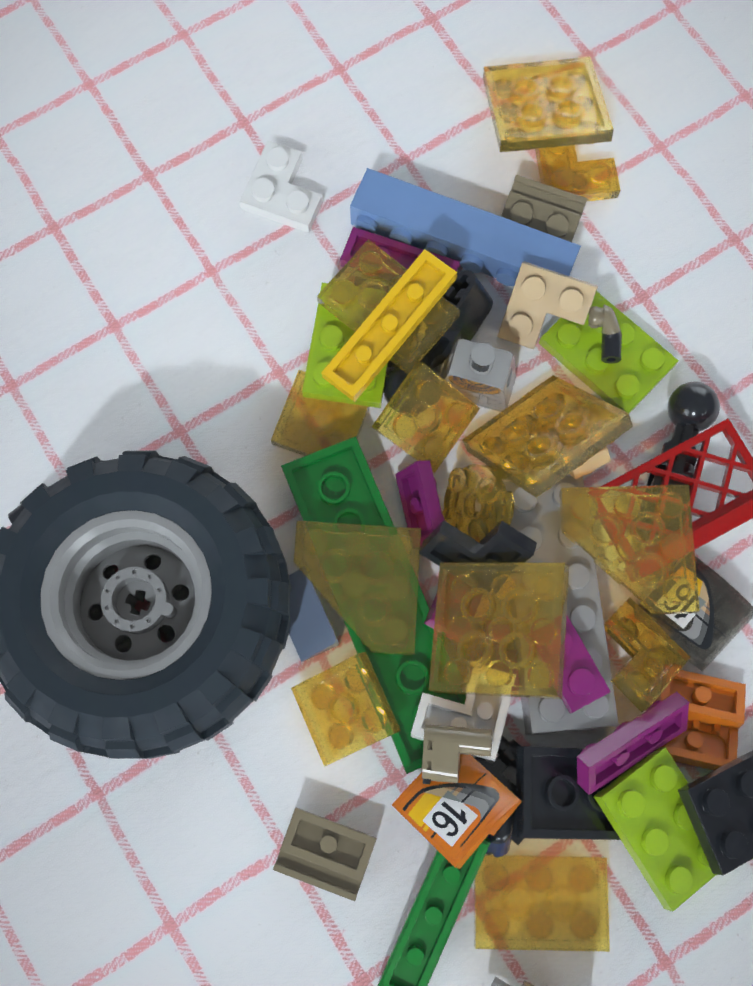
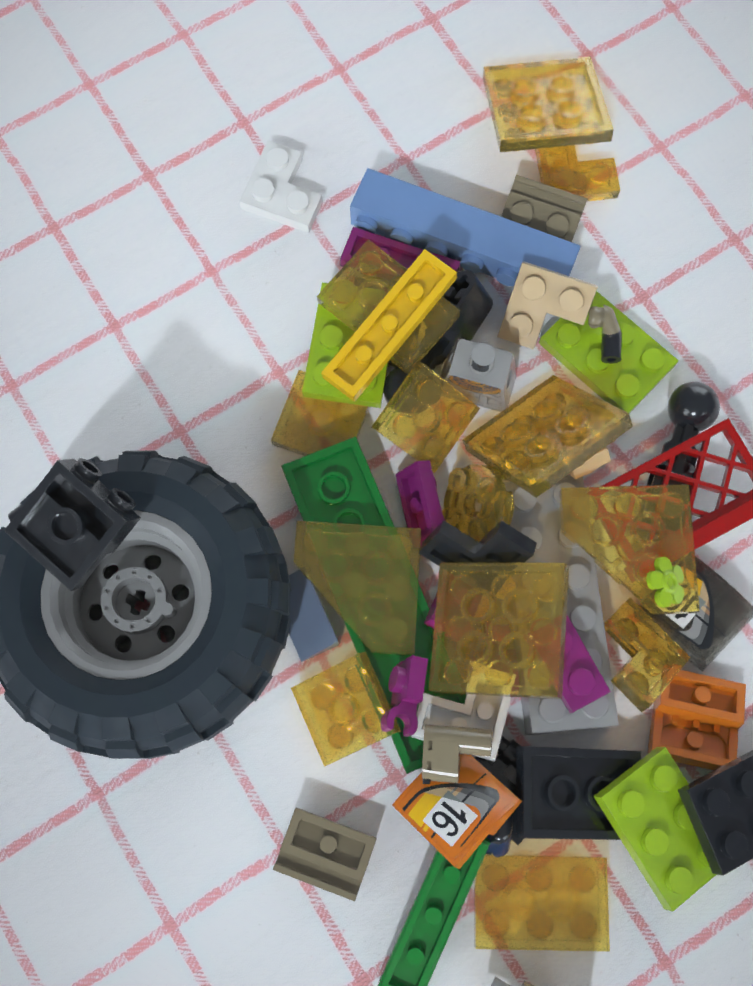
(73, 521): none -> black plate
(407, 690): none -> magenta plate
(631, 742): magenta plate -> none
(666, 581): none -> lime plant

